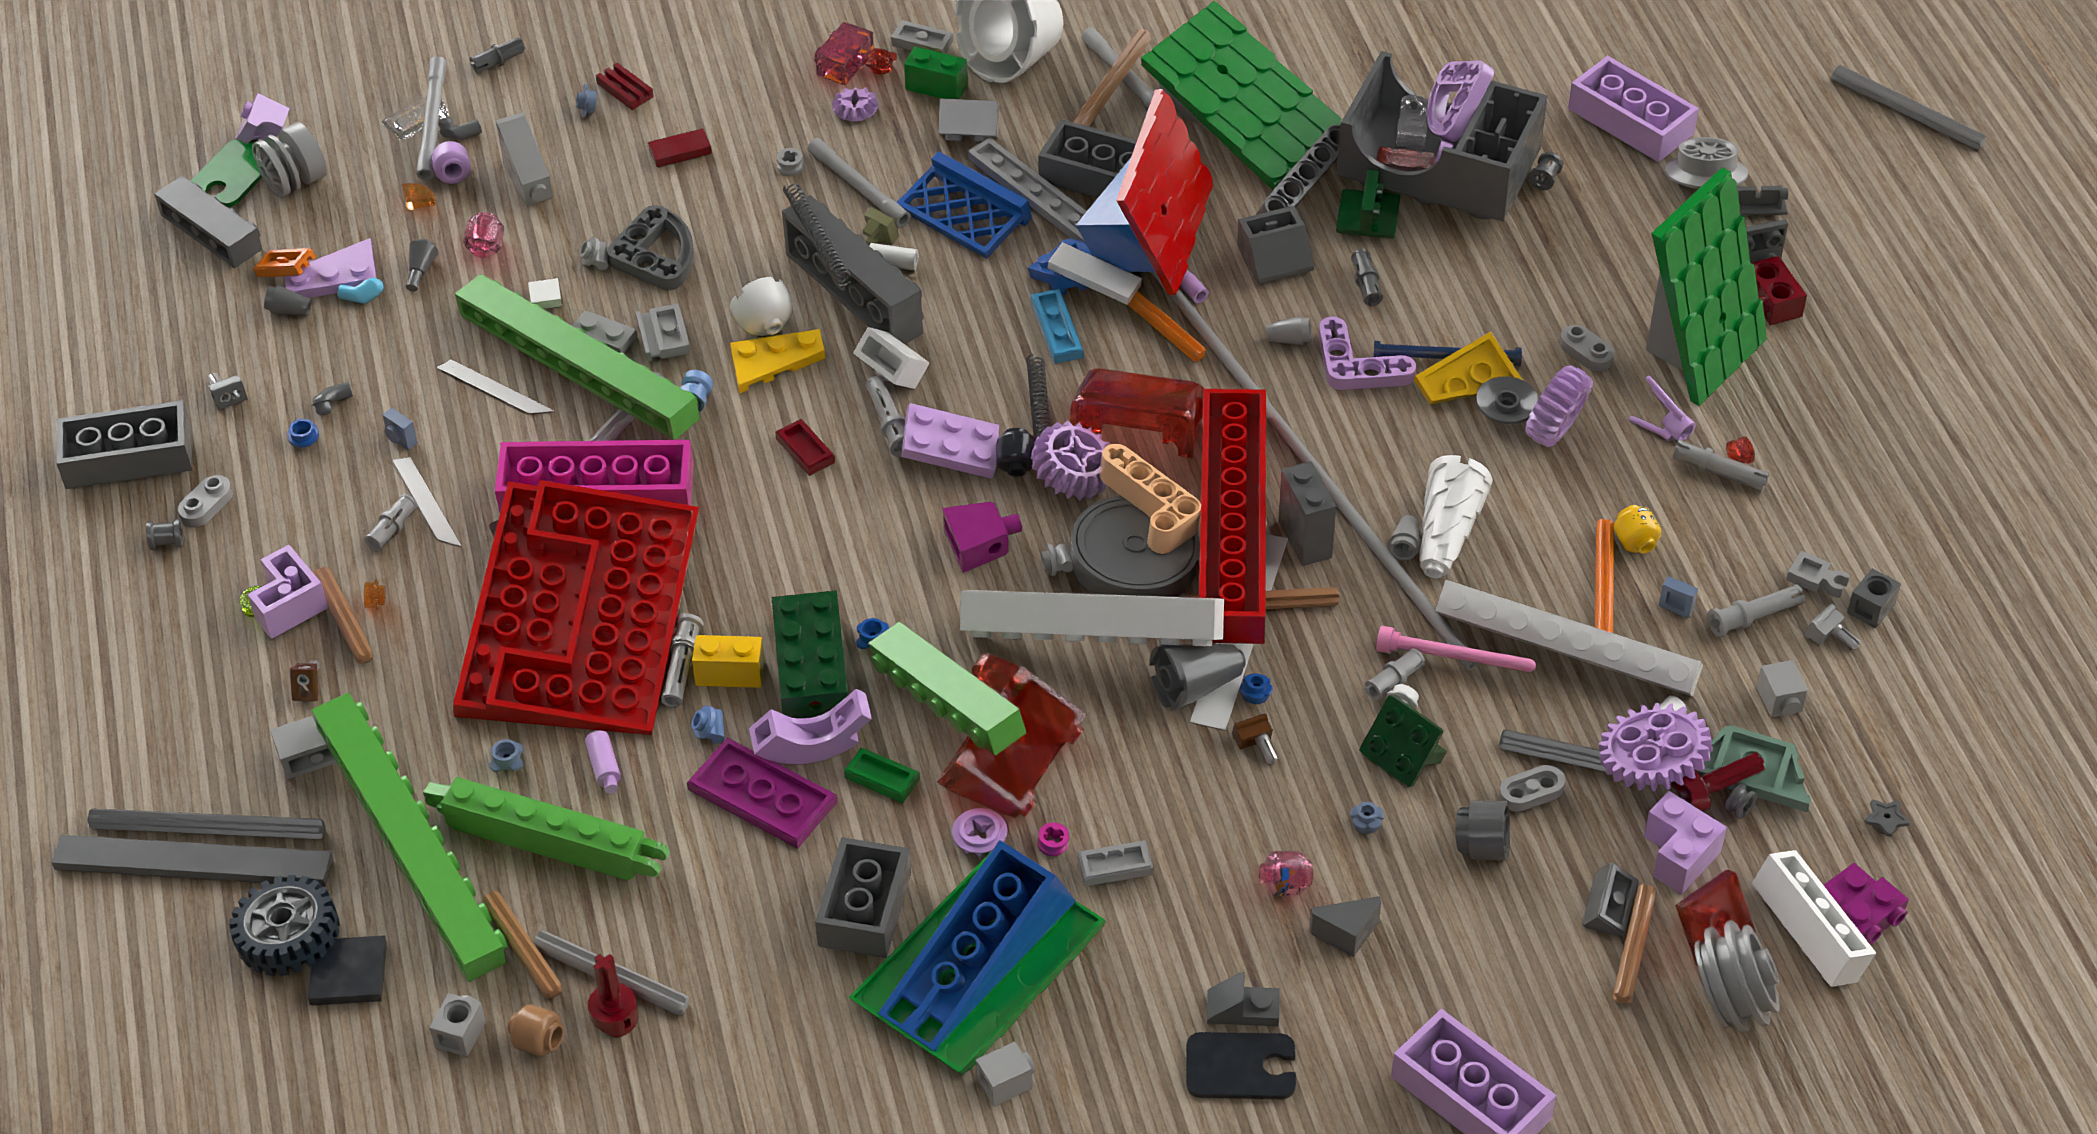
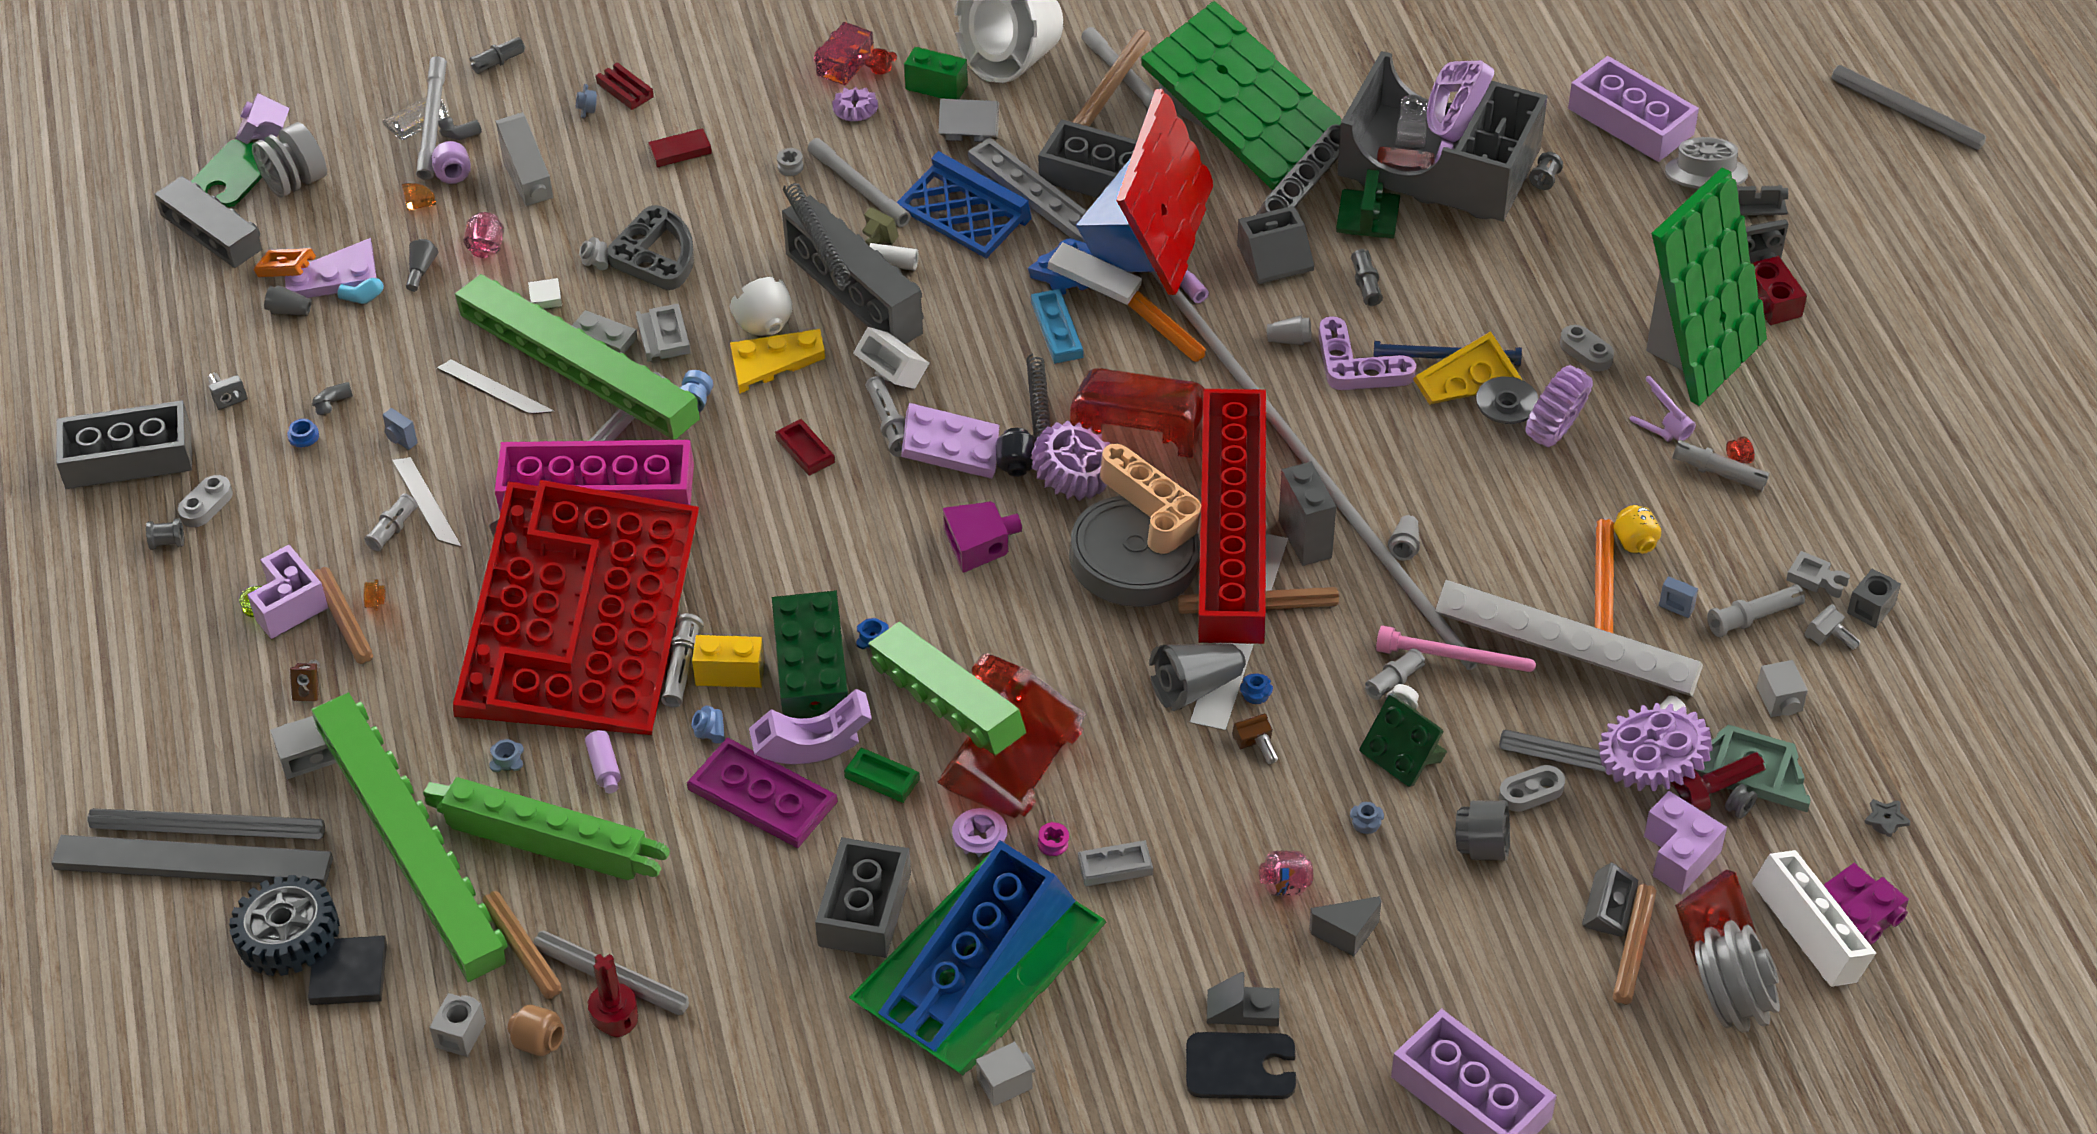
(911, 34): light grey plate -> none
(1056, 559): light grey plate -> none
(1092, 615): white brick -> none
(1451, 504): white cone -> none

